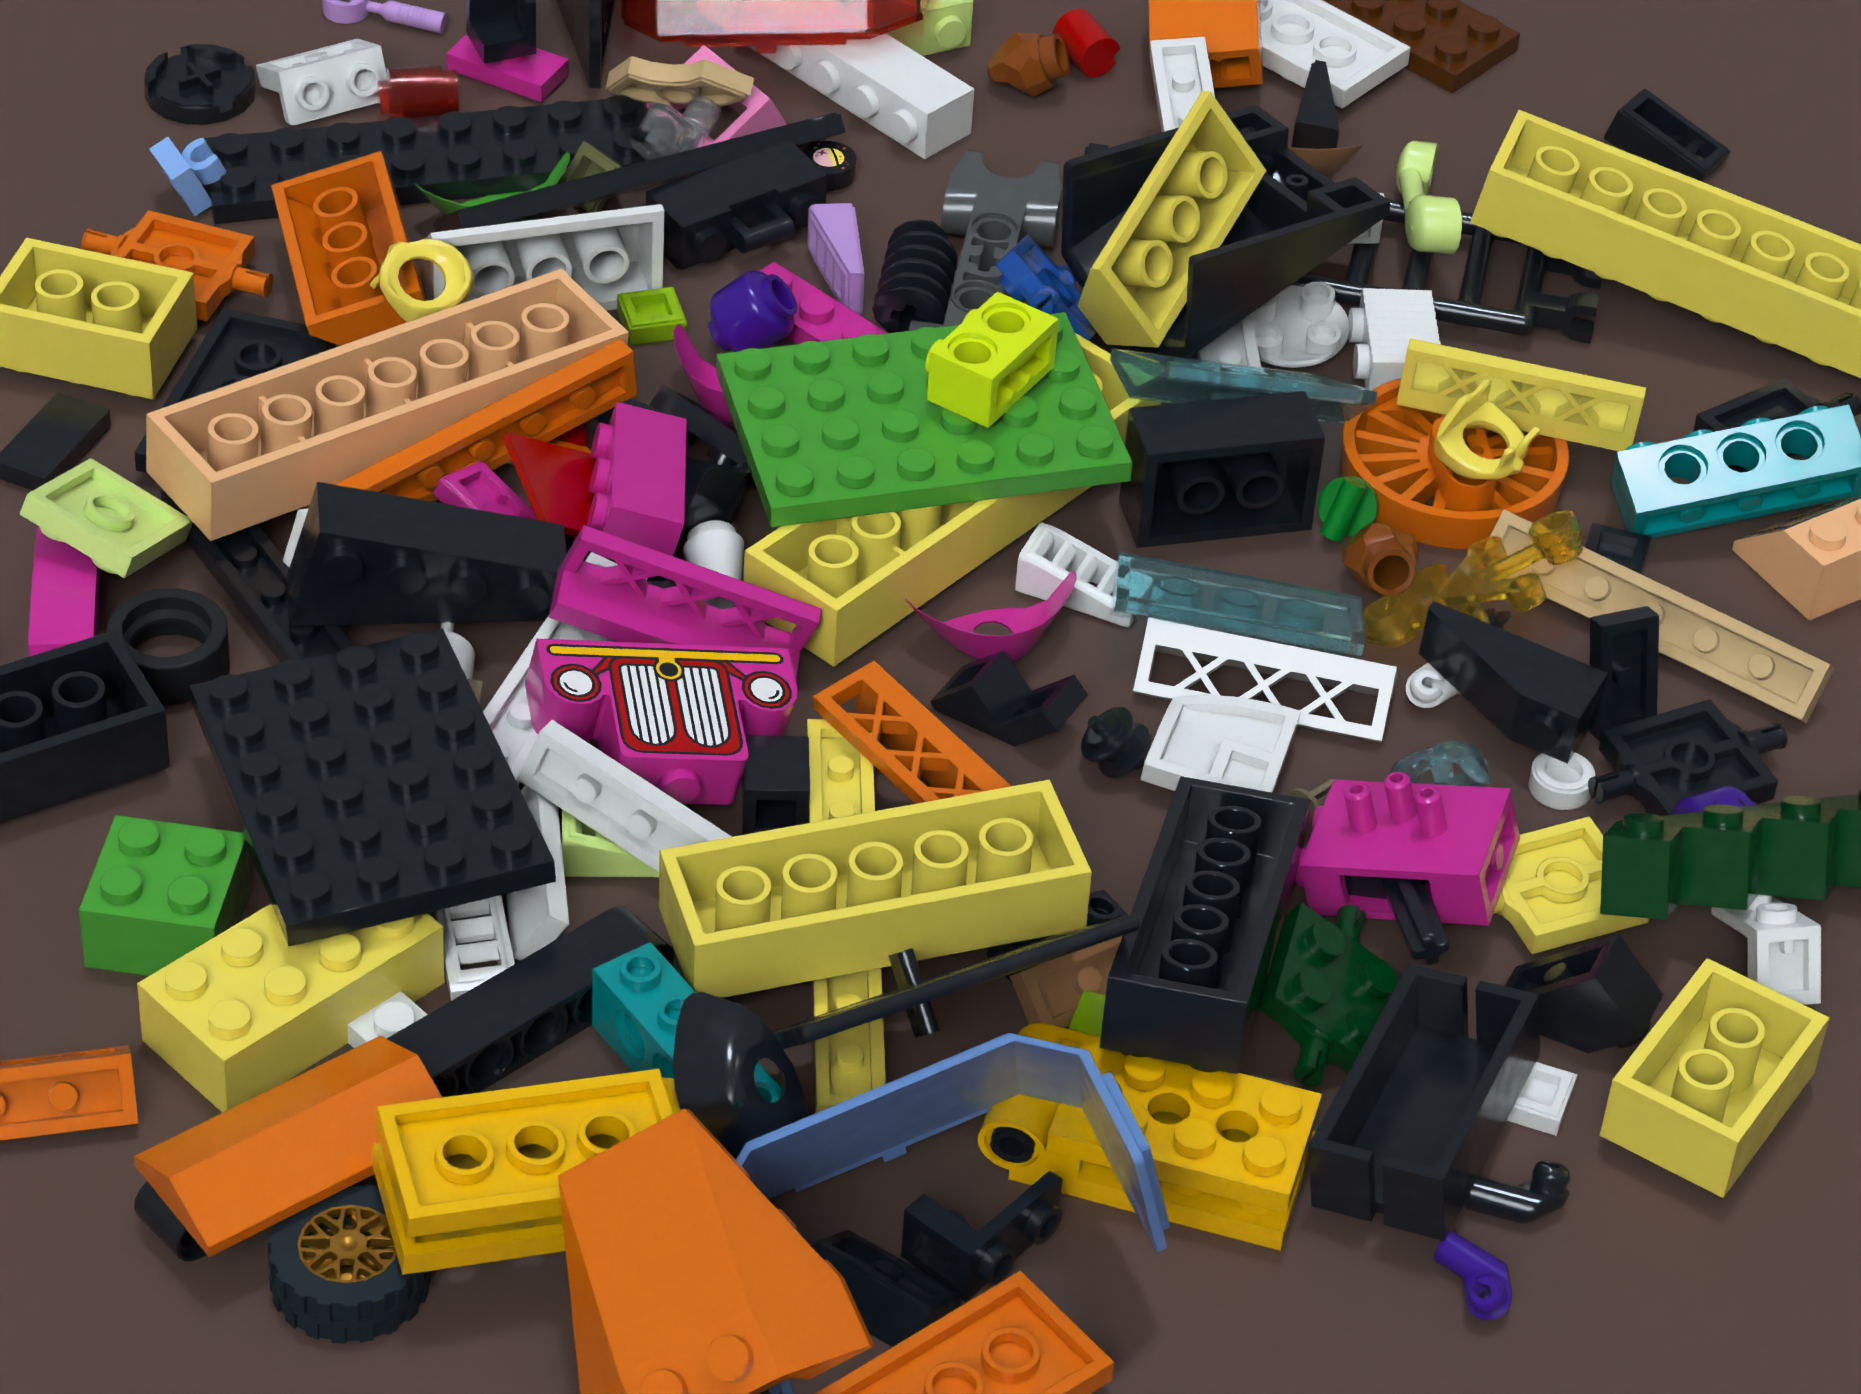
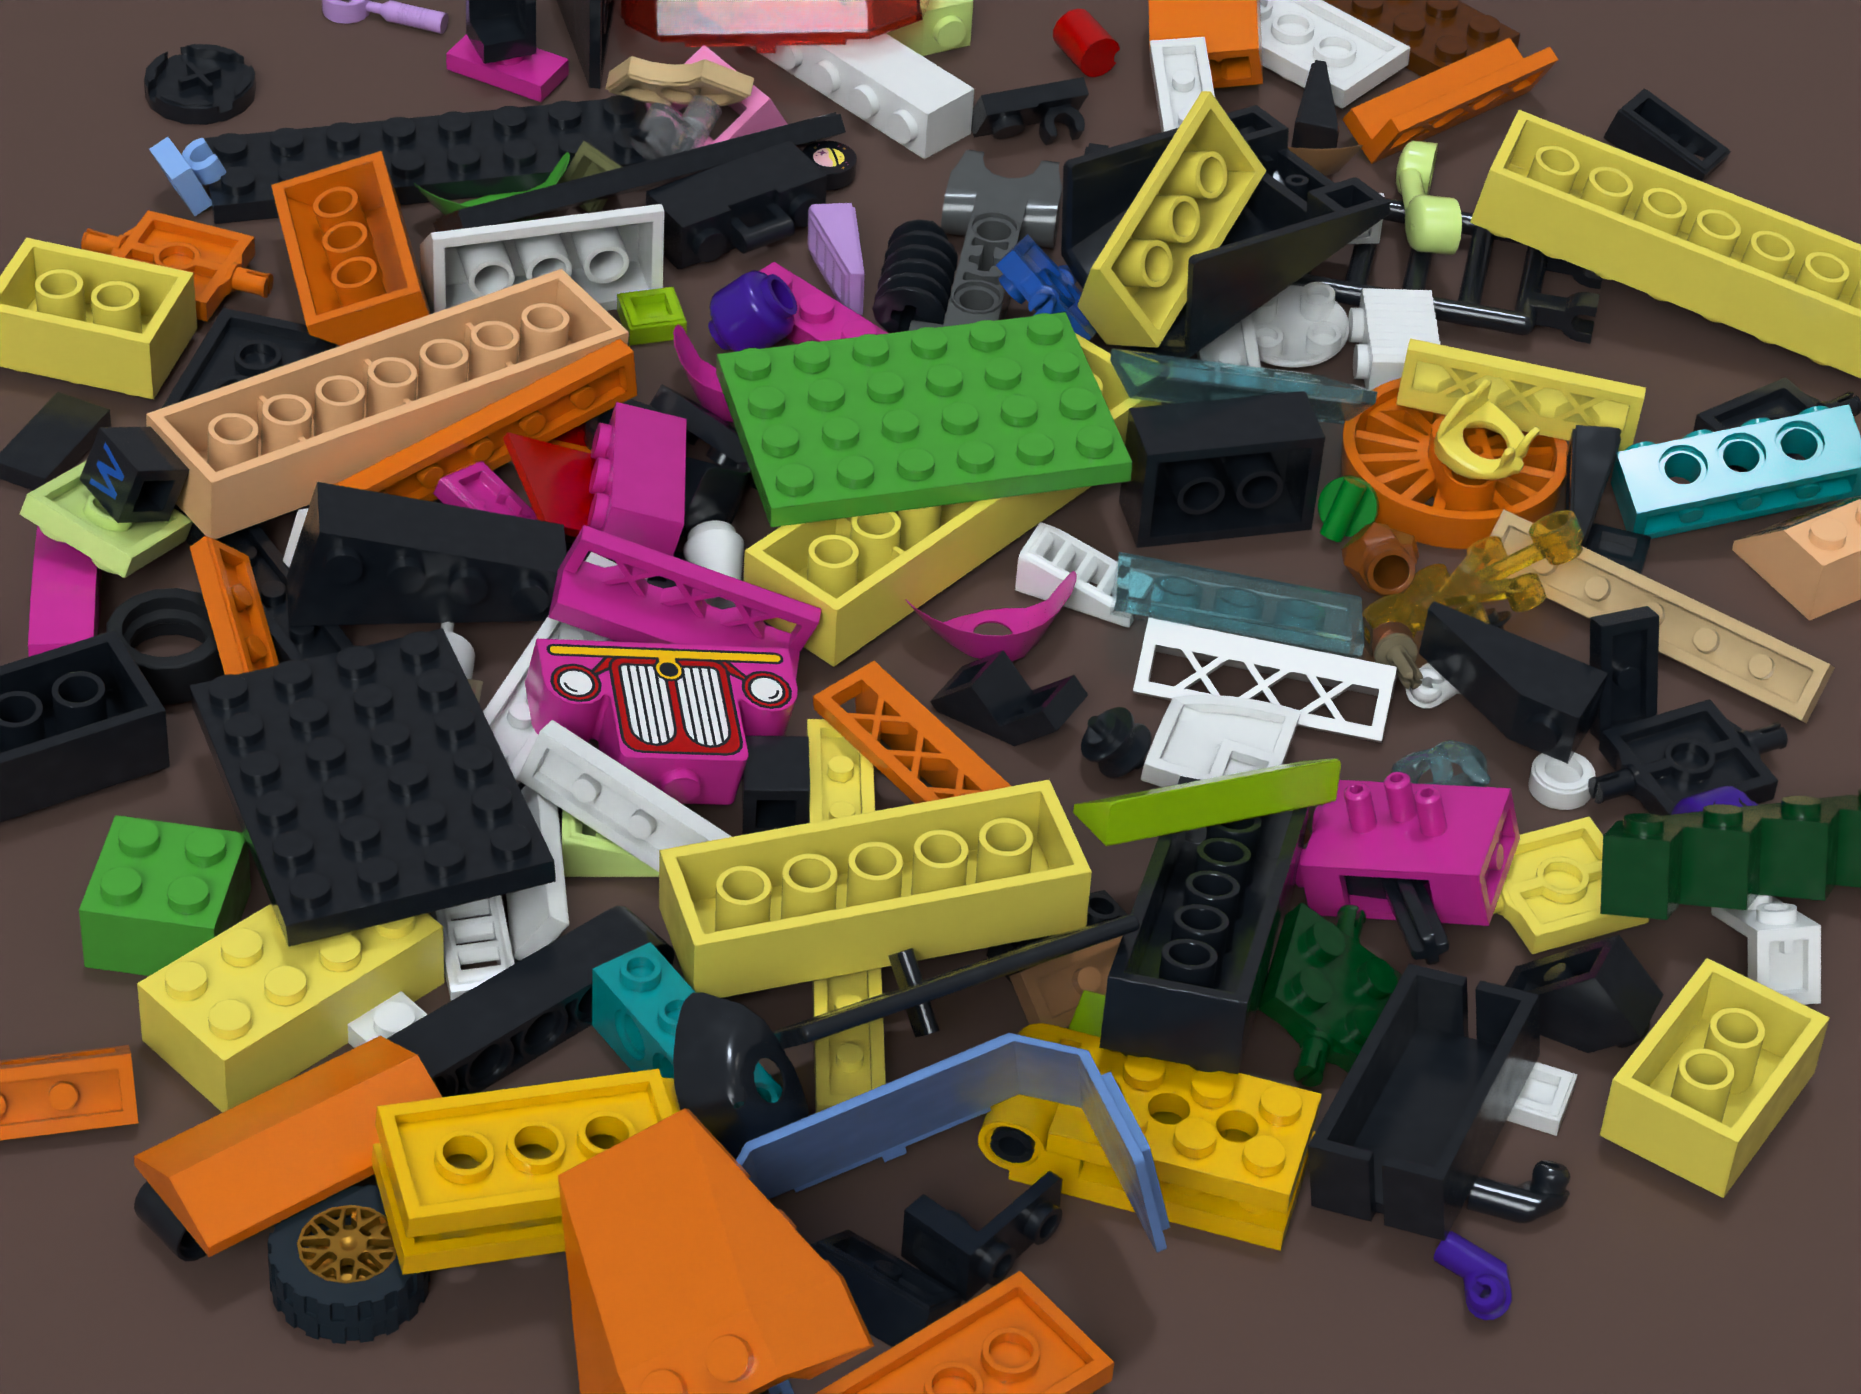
(134, 474): none -> black brick
(233, 607): none -> orange tile
(325, 80): white bracket -> none
(418, 92): clear red brick -> none
(452, 264): light yellow piece -> none
(991, 359): neon yellow brick -> none
(1012, 110): none -> black plate
(1030, 62): dark orange rock -> none
(1211, 801): none -> lime slope
(1394, 646): none -> dark tan piece
(1445, 98): none -> orange fence
(1588, 468): none -> black slope

